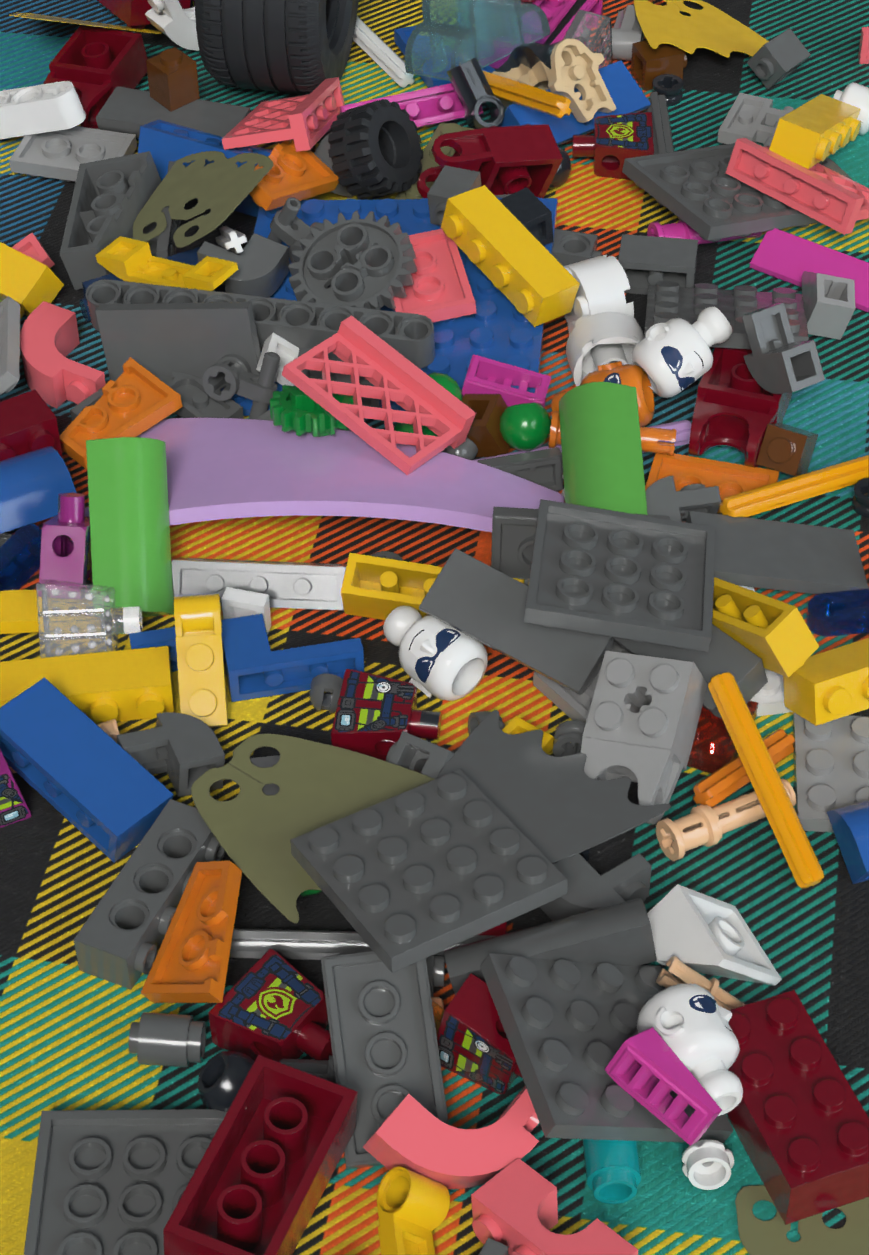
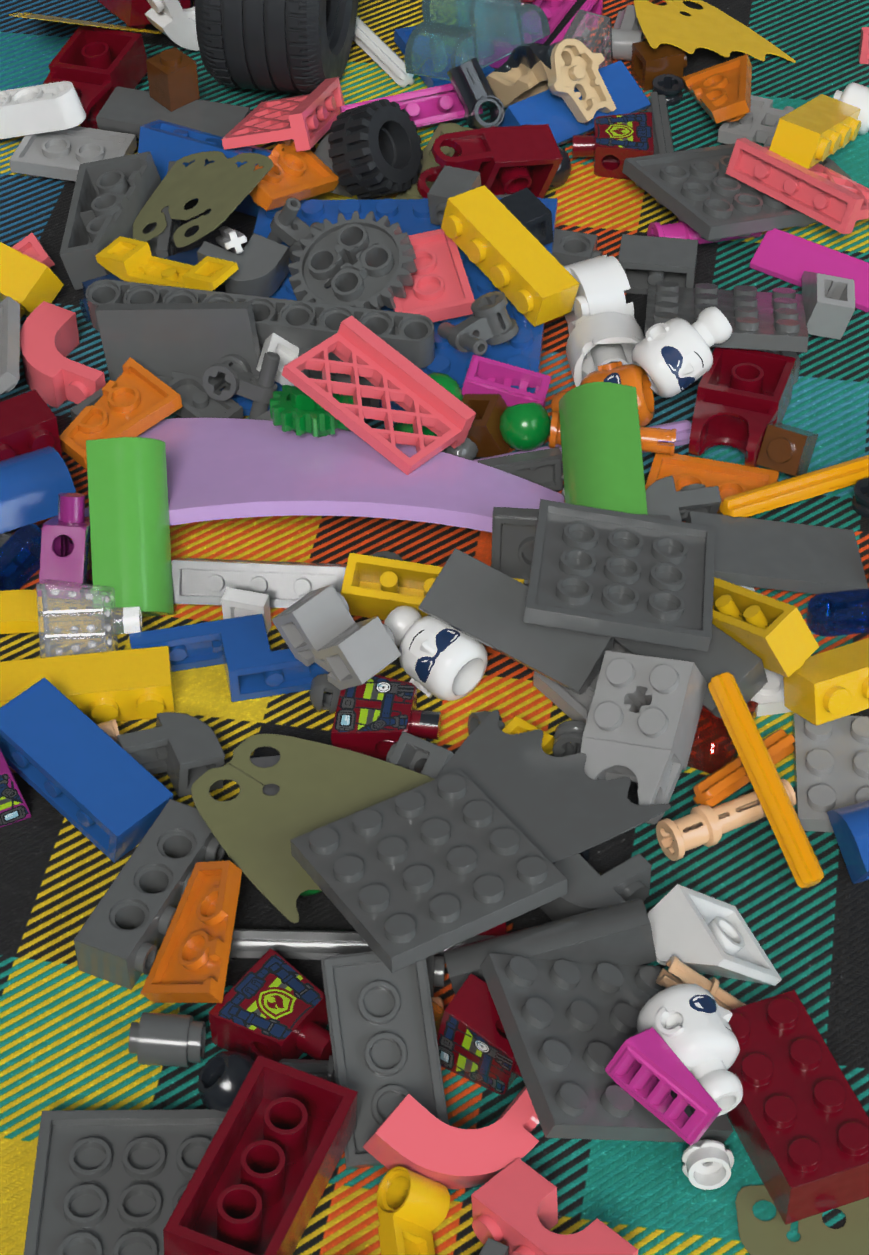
(201, 658): yellow plate -> none
(325, 633): none -> light grey brick
(487, 325): none -> dark grey piece
(528, 96): light orange axle -> none
(612, 1169): teal brick -> none
(723, 89): none -> orange wing
(776, 359): dark grey brick -> none
(778, 58): dark grey brick -> none

